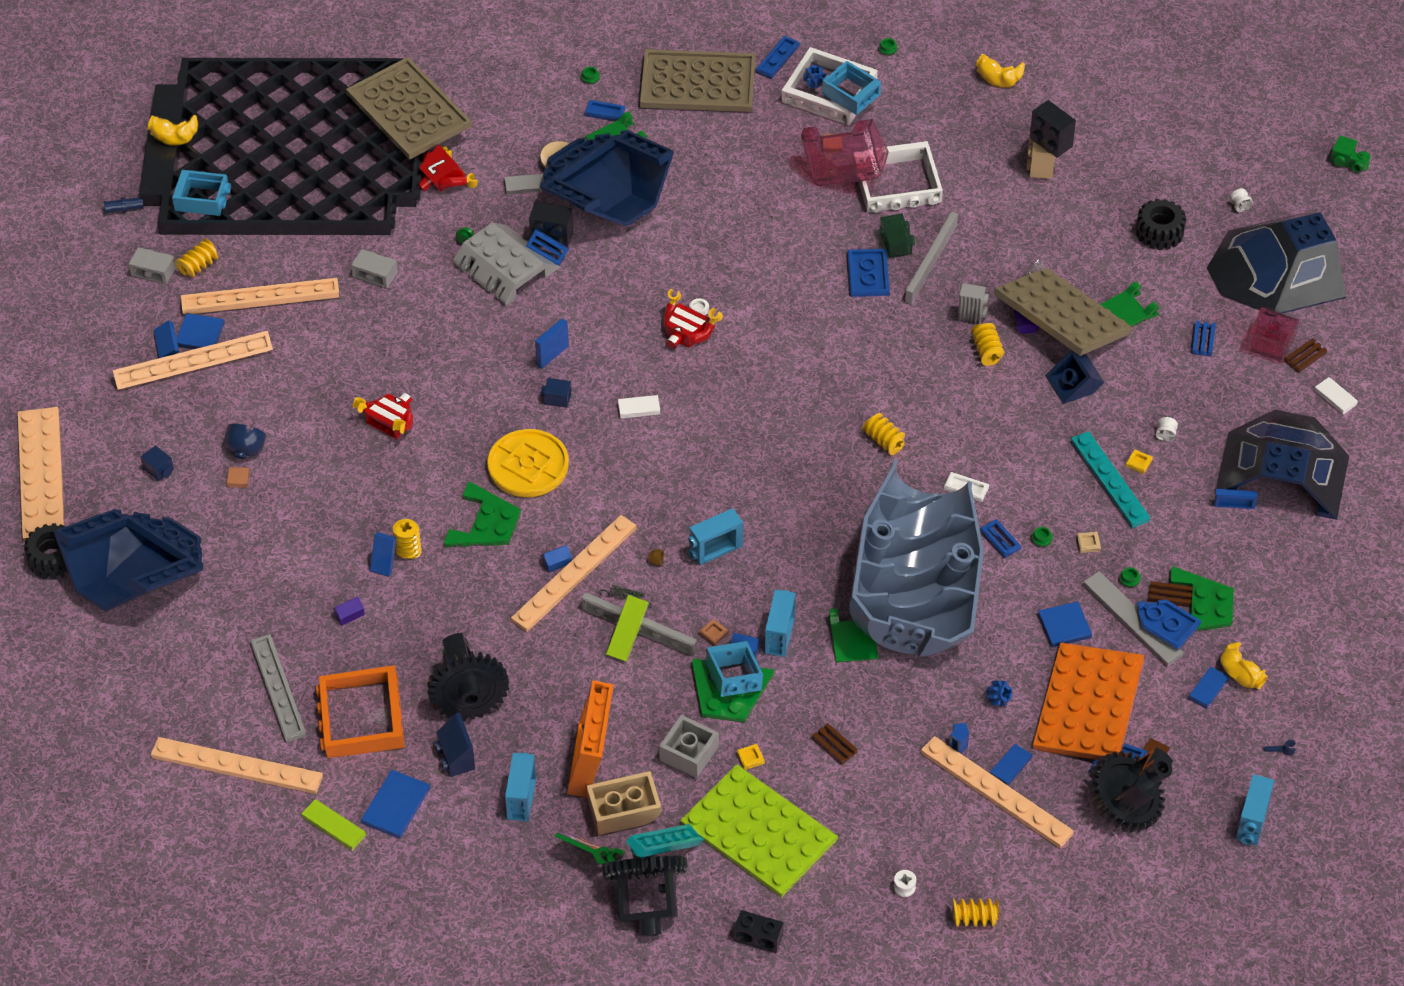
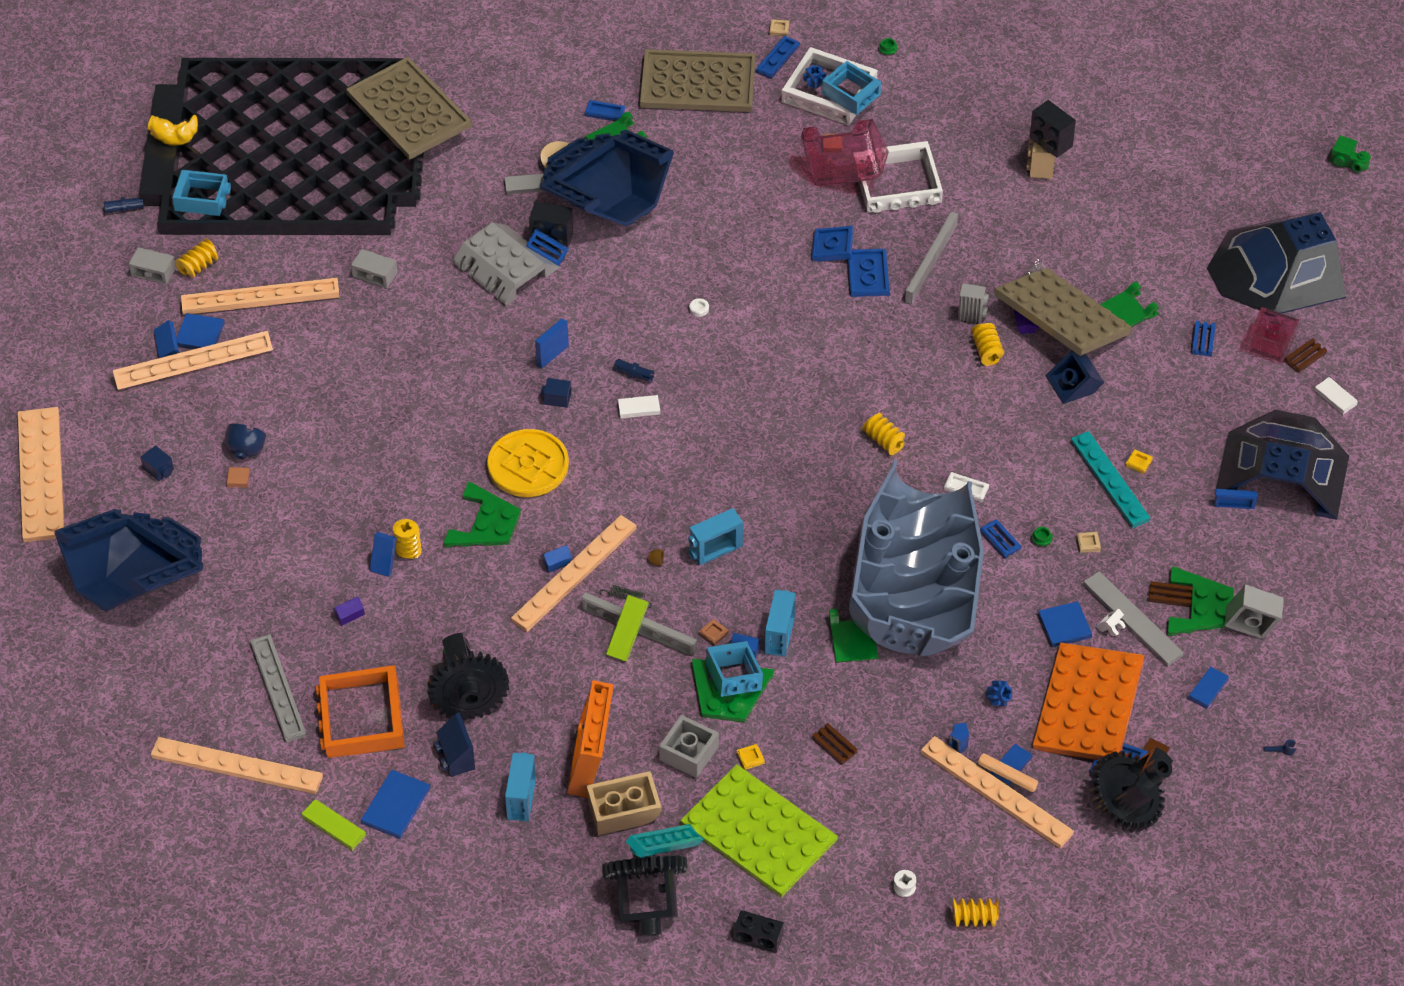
(40, 562): black tyre -> none
(387, 413): red torso -> none
(443, 171): red torso -> none
(464, 234): green plate -> none
(590, 75): green plate -> none
(596, 850): green flag -> none
(634, 370): none -> dark blue pin
(687, 325): red torso -> none
(779, 28): none -> tan tile
(833, 243): none -> blue tile
(896, 235): clear green brick -> none
(996, 75): yellow animal -> none
(1008, 772): none -> light nougat axle
(1110, 621): none -> white tile
(1130, 577): green plate -> none
(1156, 234): black tyre -> none
(1166, 429): white wheel -> none
(1167, 622): blue tile -> none
(1241, 200): white wheel -> none
(1241, 670): yellow animal -> none
(1254, 611): none -> light grey brick
(1255, 810): dark azure window -> none

